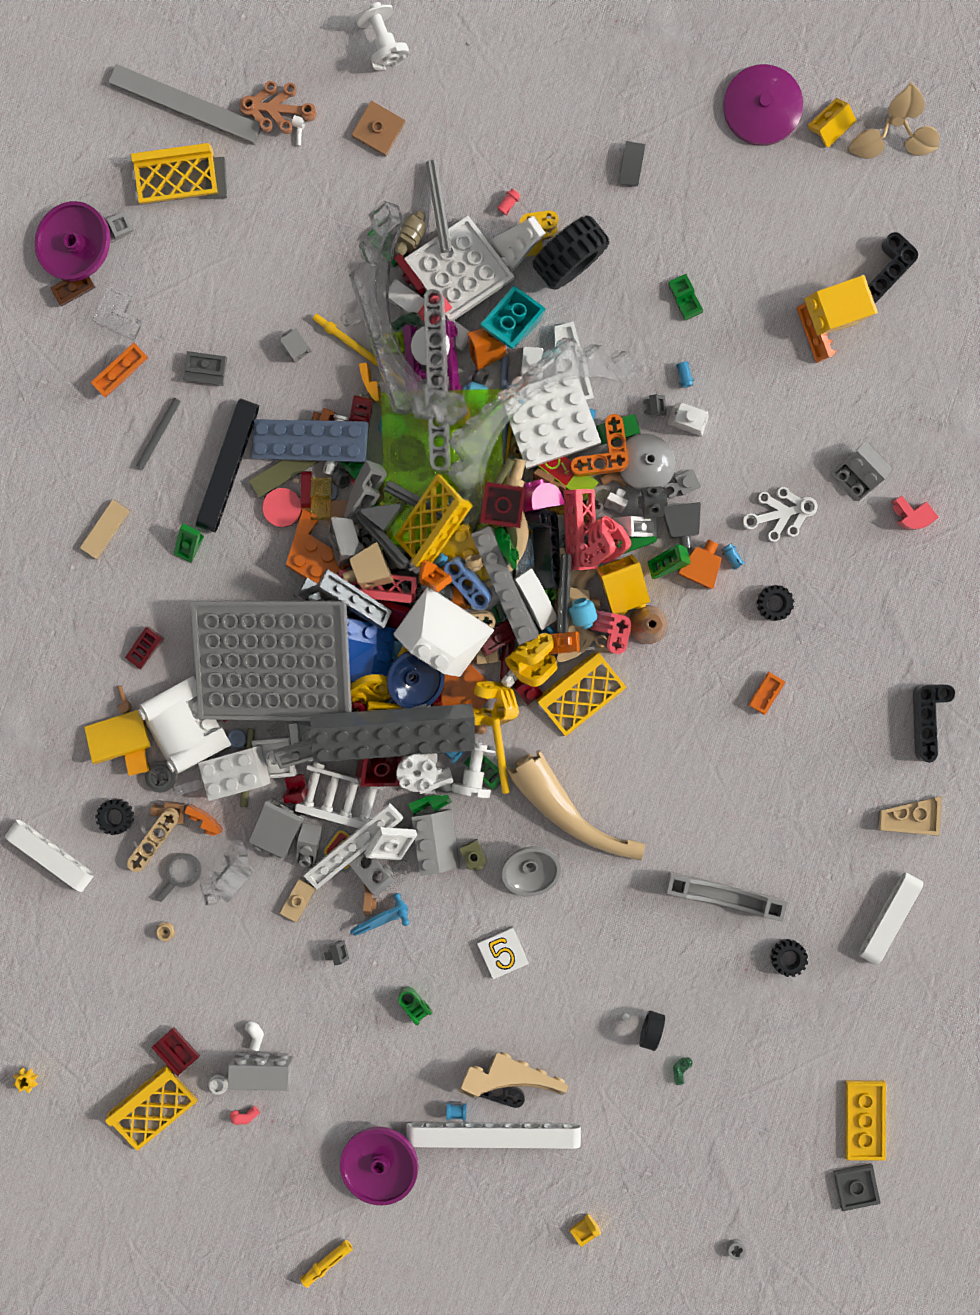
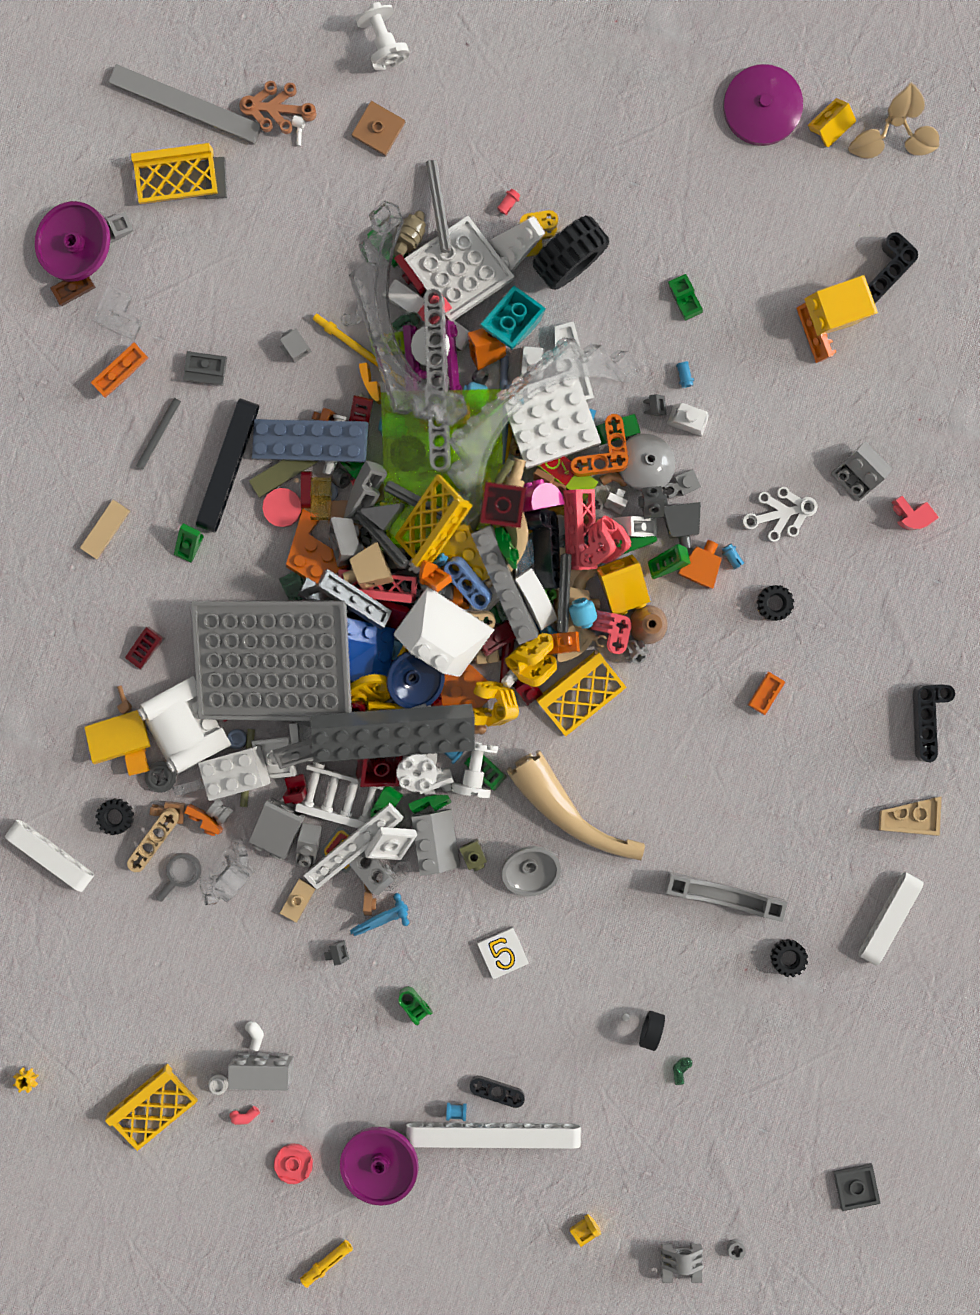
(165, 936): tan plate -> none
(175, 1051): dark red plate -> none
(219, 811): none -> light grey wheel
(291, 584): none -> clear green brick
(293, 1163): none -> coral tile
(387, 796): none -> green piece
(473, 562): tan plate -> none
(500, 755): yellow bar -> none
(508, 1073): tan arch -> none
(632, 163): dark grey slope -> none
(635, 652): none -> light grey gear
(682, 1262): none -> light grey piece
(865, 1120): yellow tile -> none

